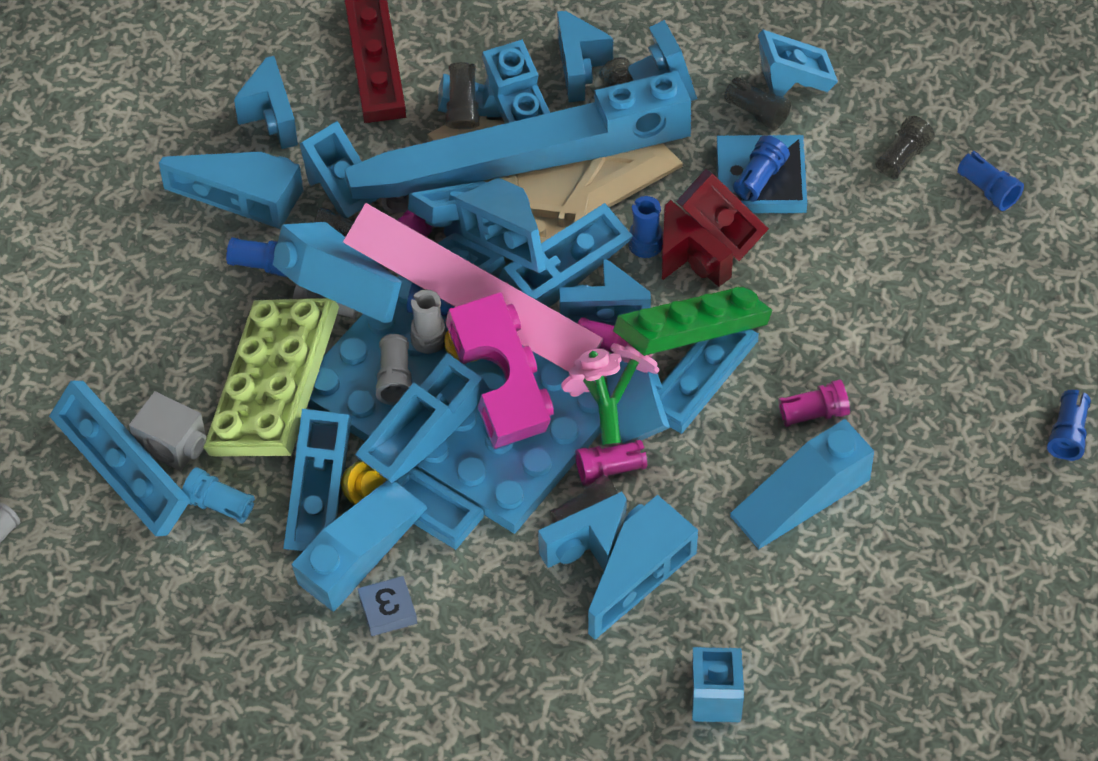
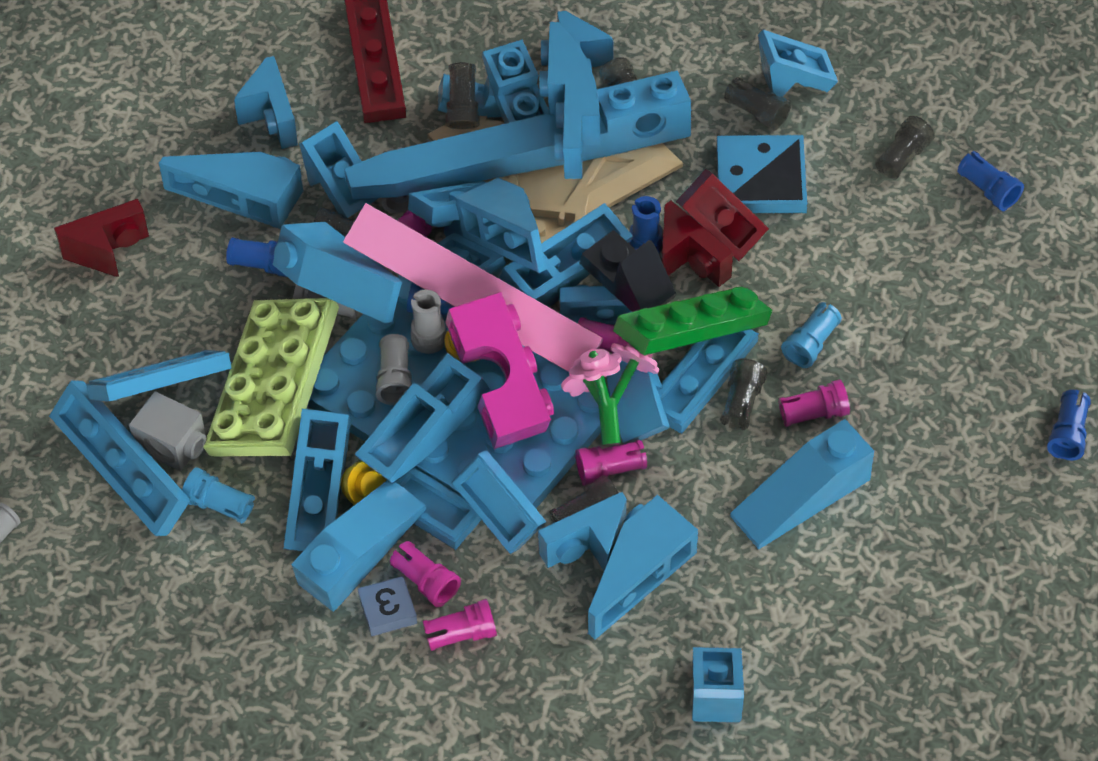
(93, 237): none -> dark red slope
(158, 375): none -> dark azure tile
(432, 579): none -> dark pink pin
(472, 622): none -> dark pink pin
(498, 501): none -> dark azure tile
(571, 98): none -> dark azure slope
(629, 274): none -> black slope
(664, 58): dark azure slope -> none
(745, 384): none -> clear smoke pin
(764, 161): blue pin -> none
(809, 339): none -> dark azure pin

